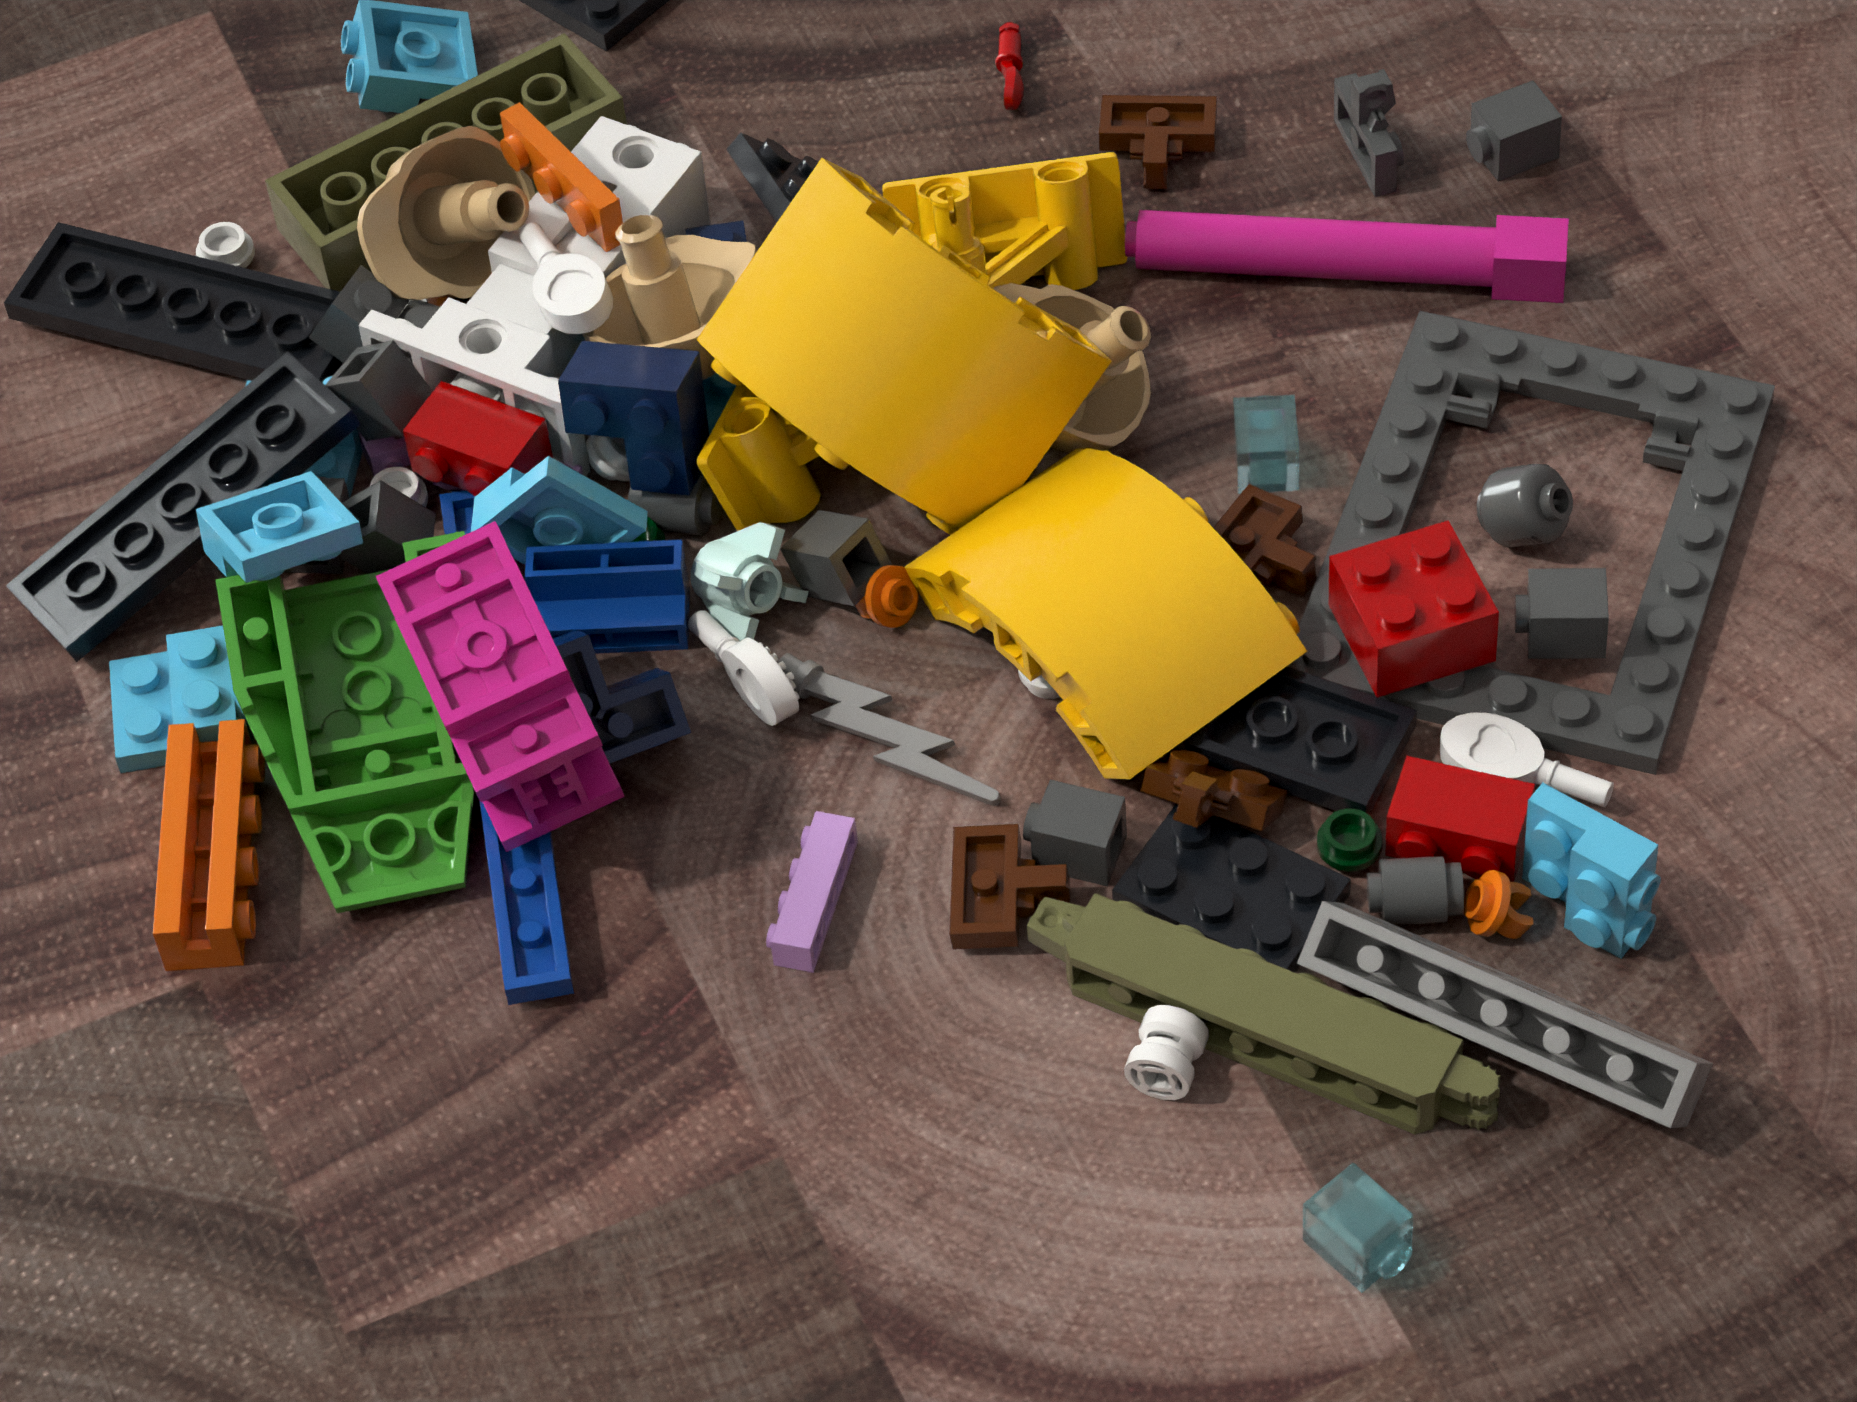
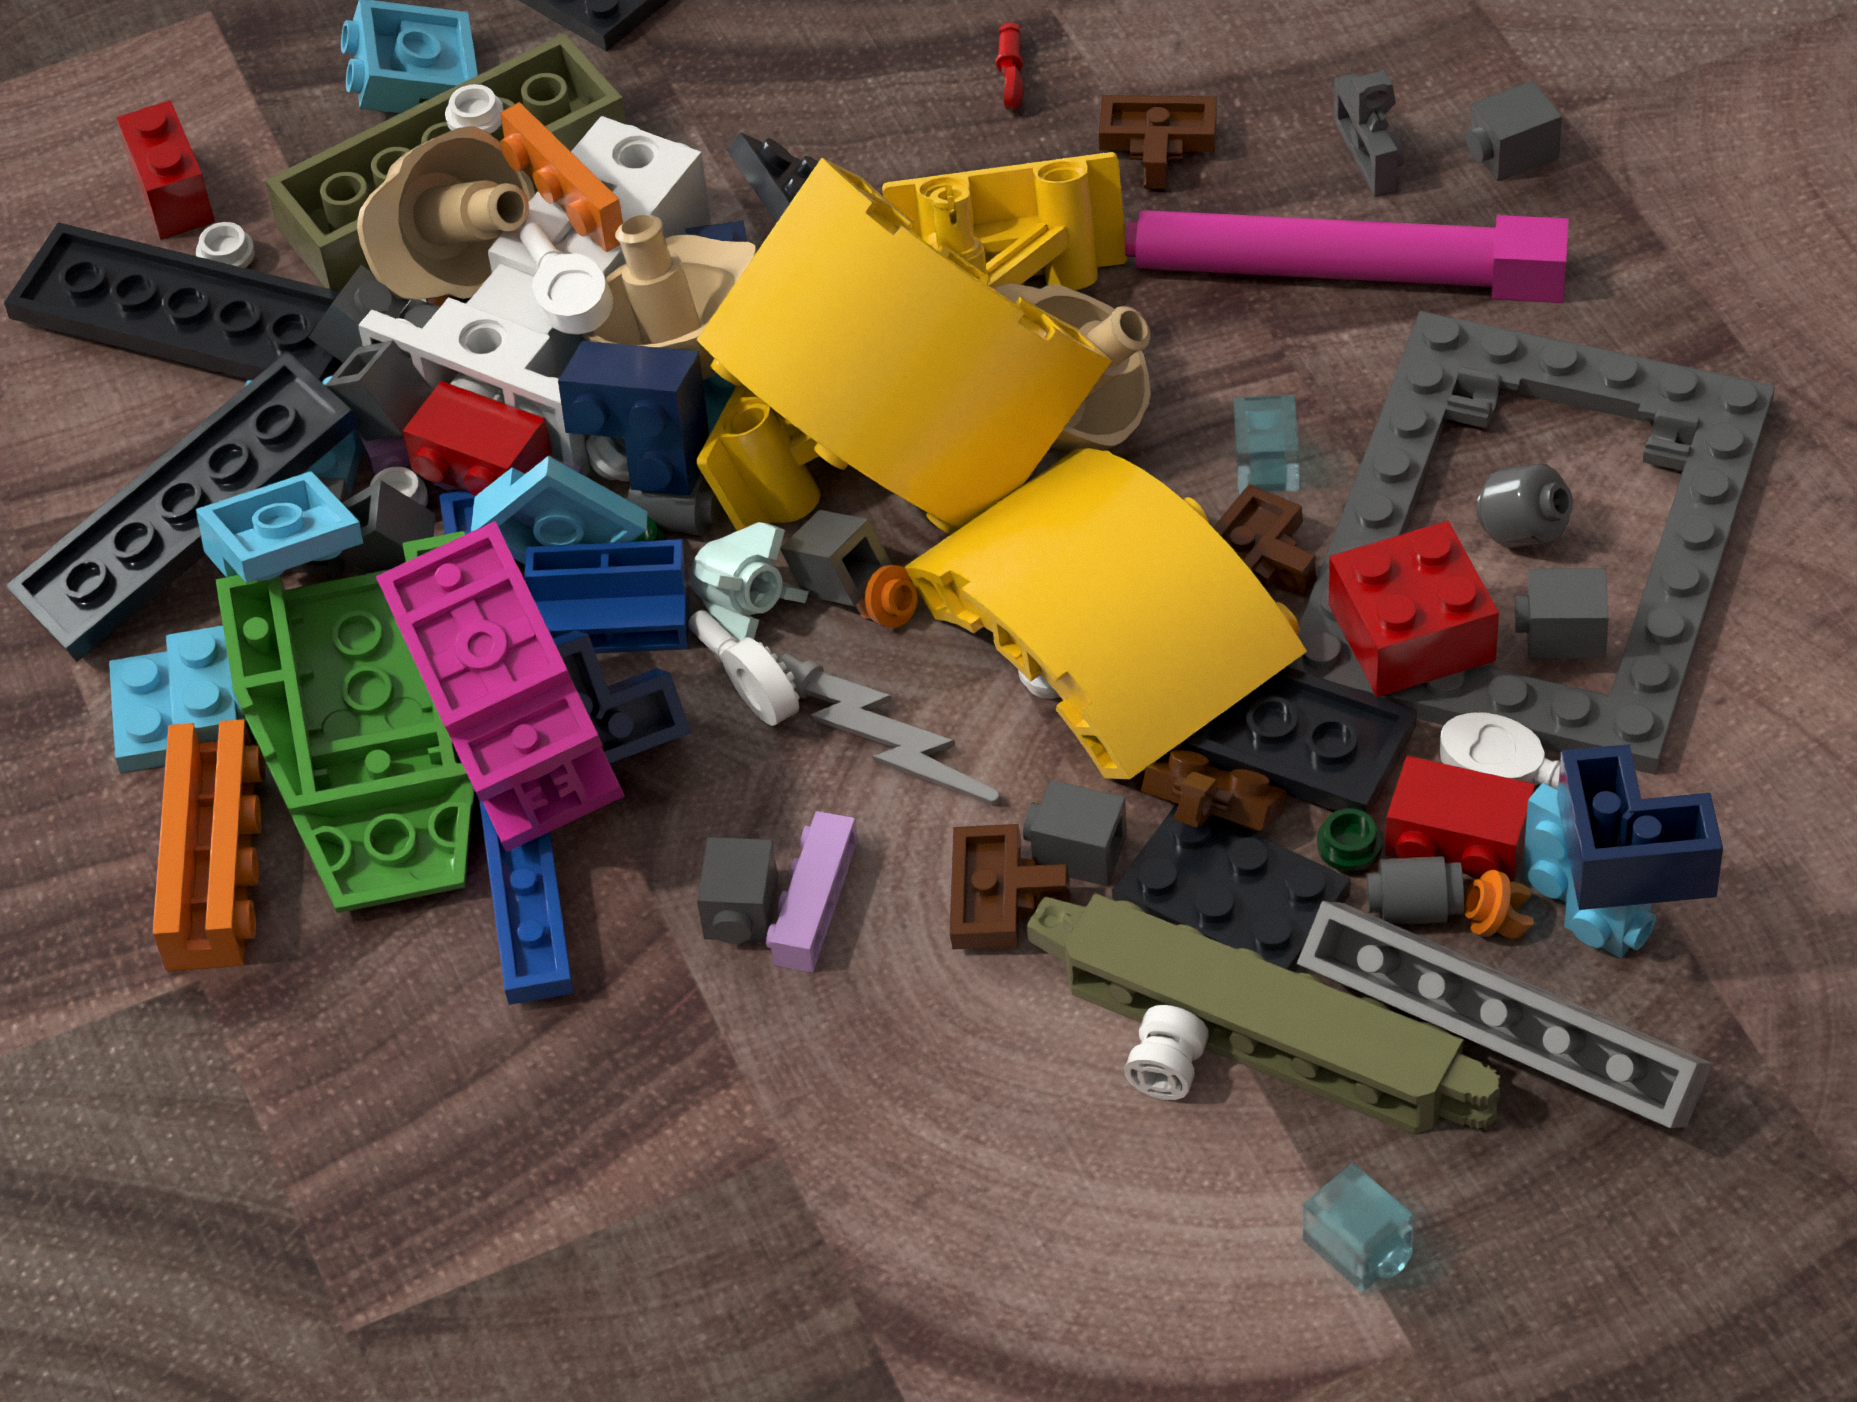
(165, 169): none -> red brick
(473, 107): none -> white plate
(737, 889): none -> dark grey brick
(1630, 846): none -> dark blue brick

